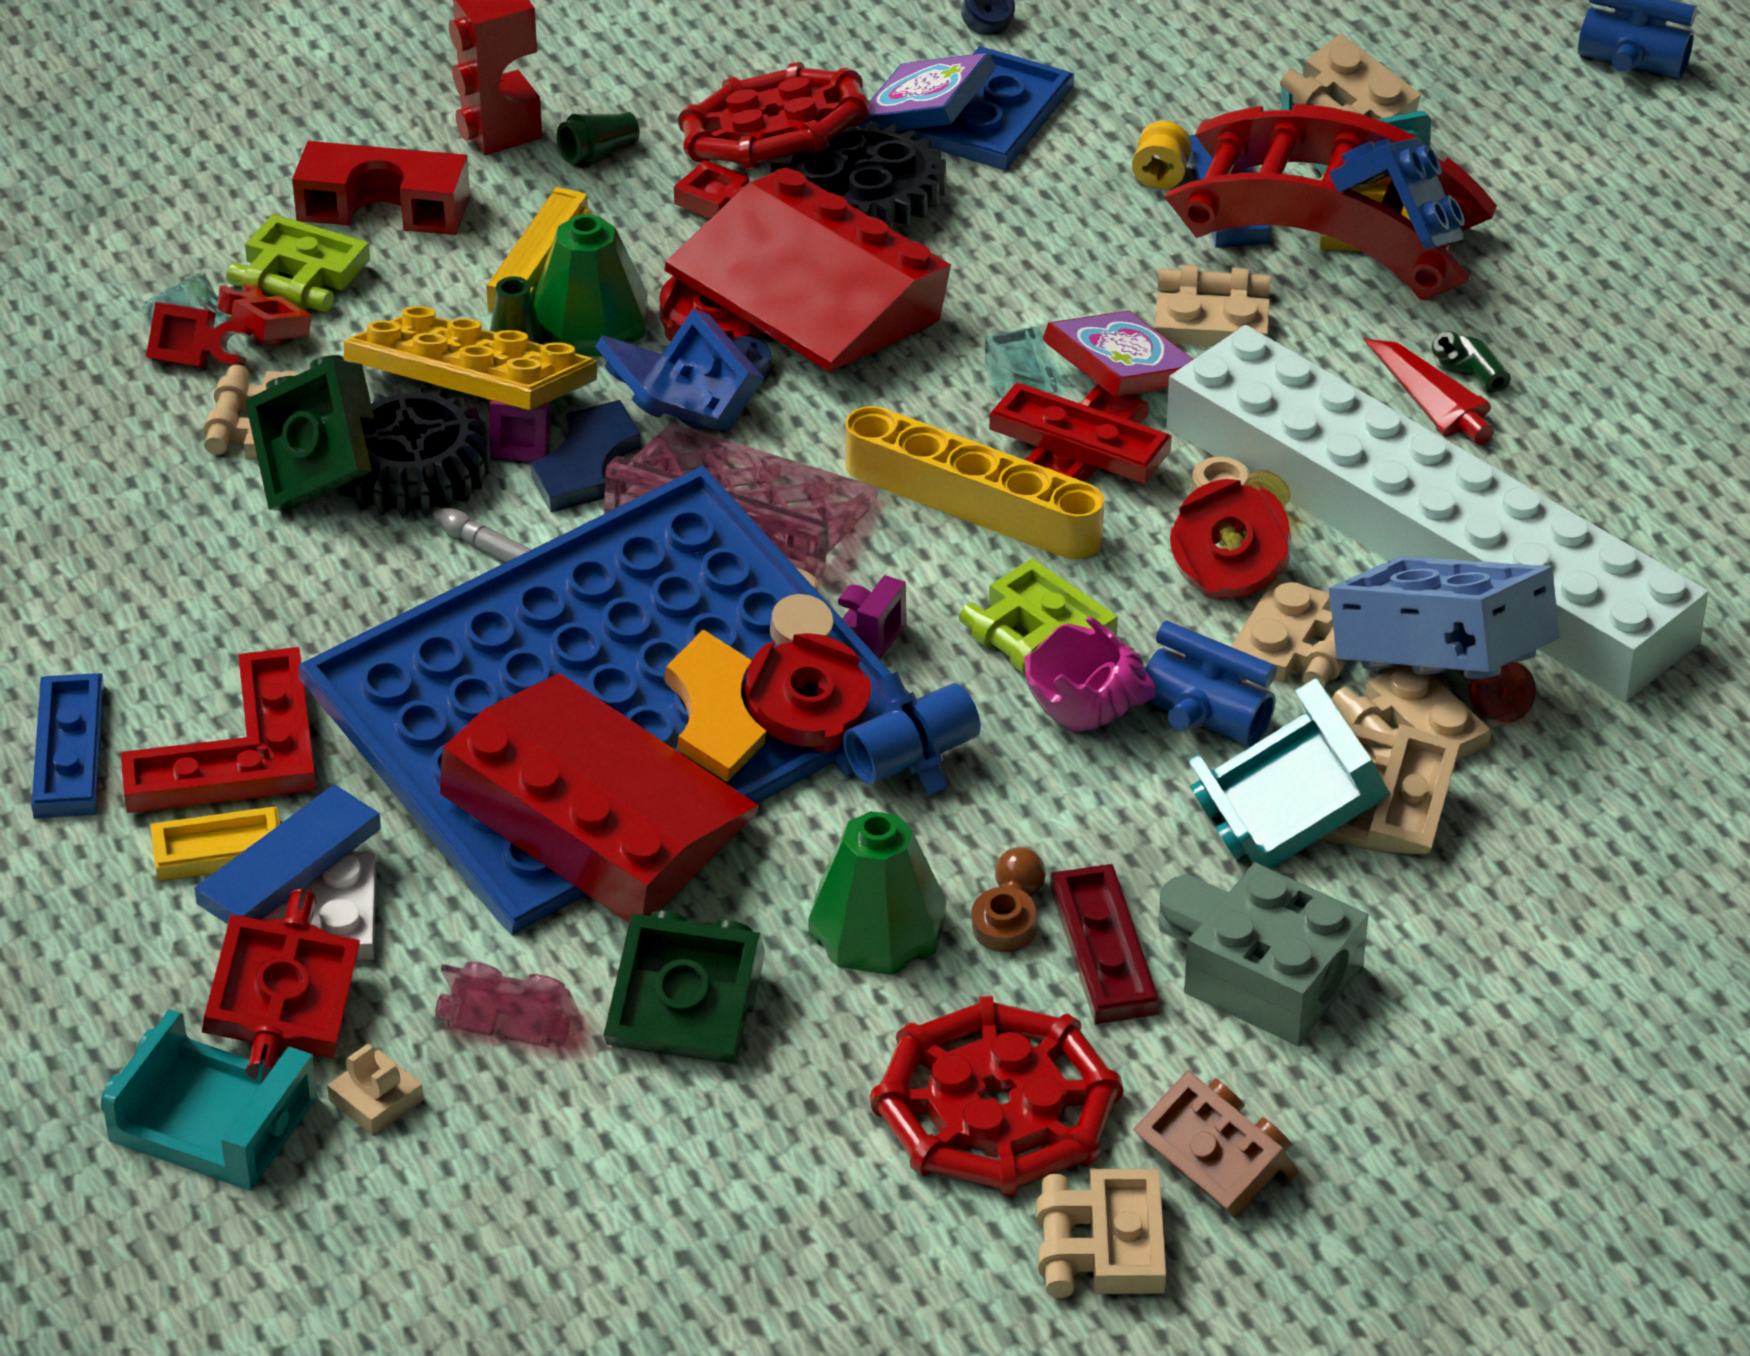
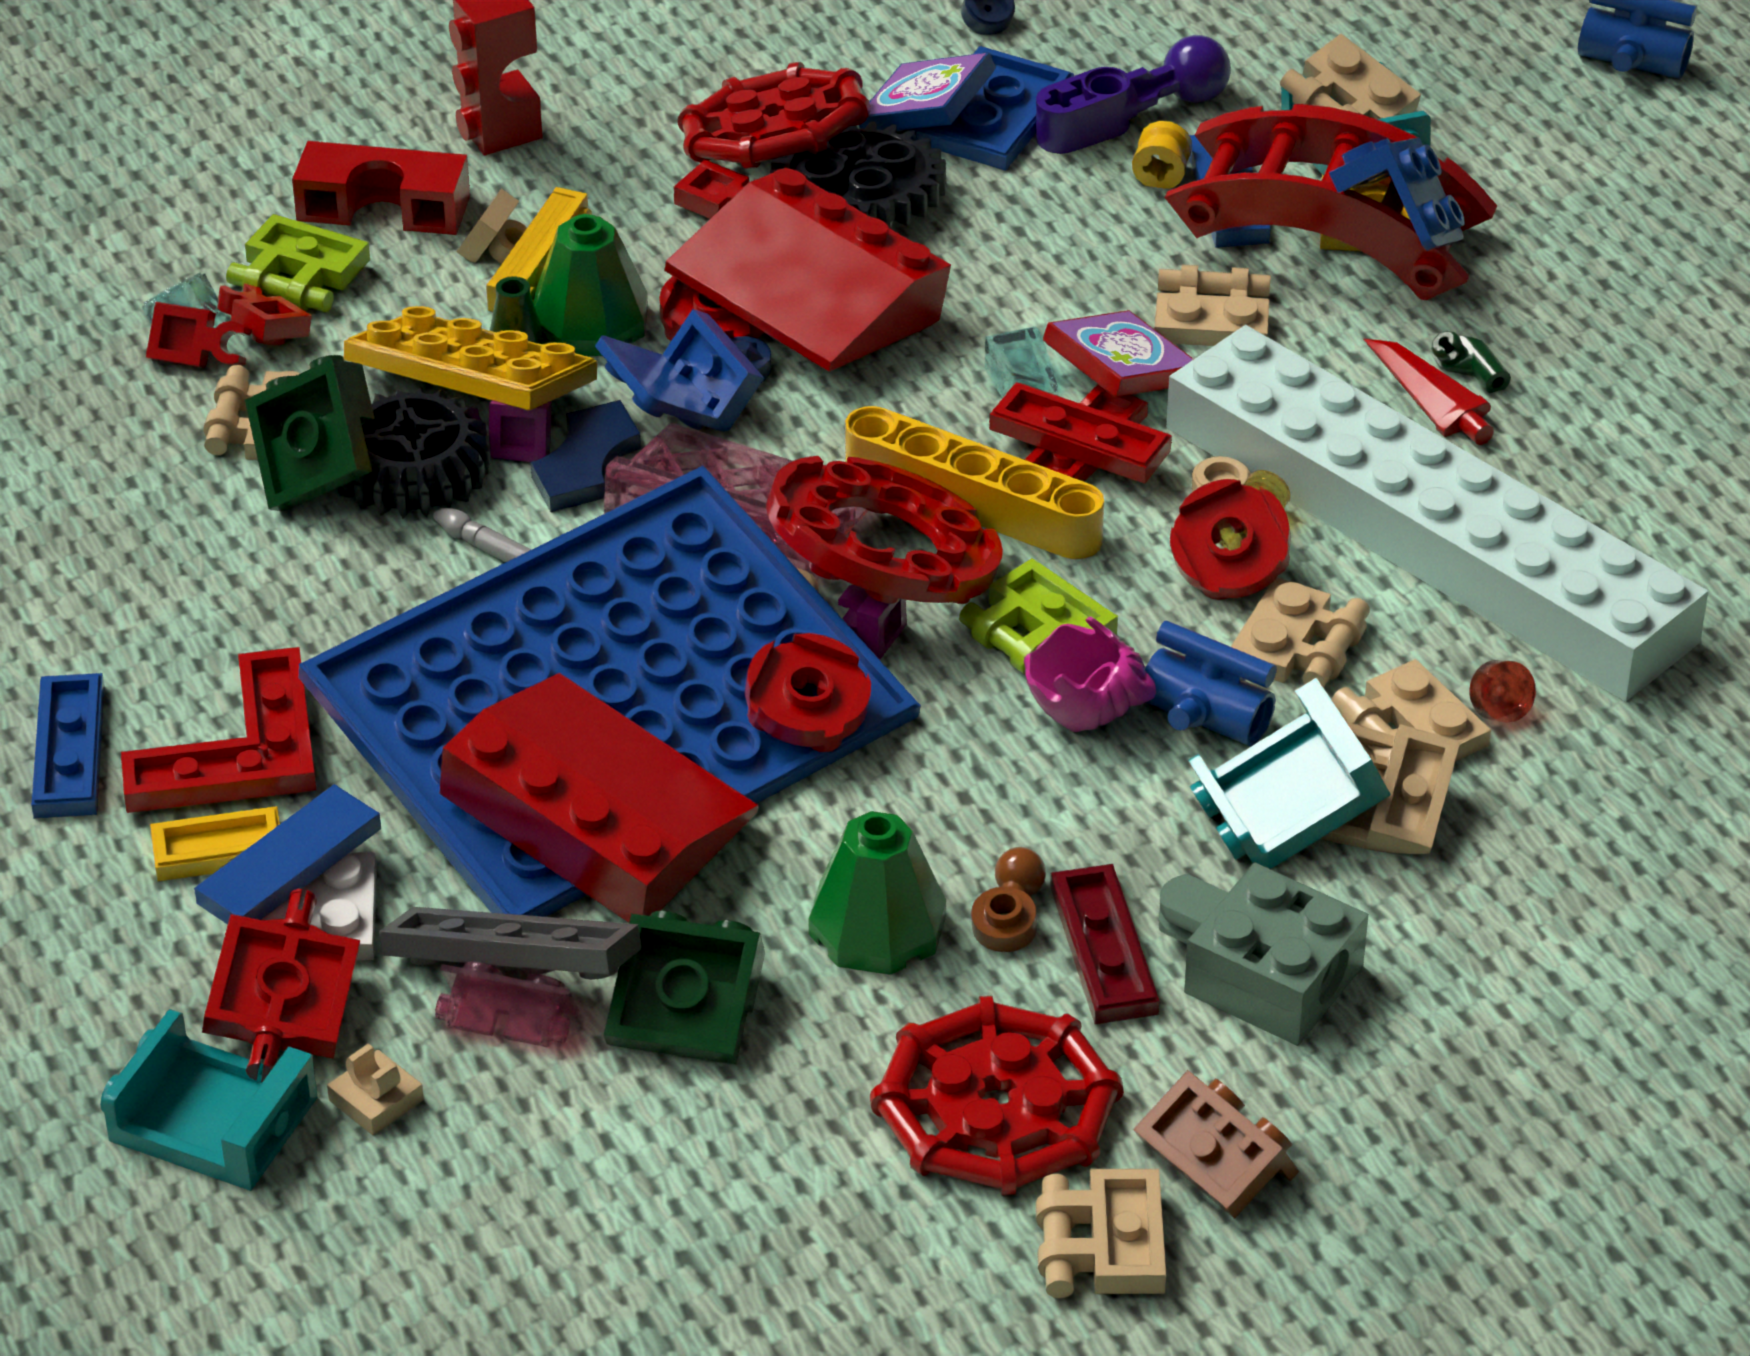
(494, 230): none -> tan tile
(511, 940): none -> dark grey plate
(594, 136): dark green cone -> none
(719, 727): light orange tile -> none
(800, 615): tan tile -> none
(802, 516): none -> red plate
(910, 734): blue pin -> none
(1104, 99): none -> dark purple beam
(1444, 615): medium blue piece -> none

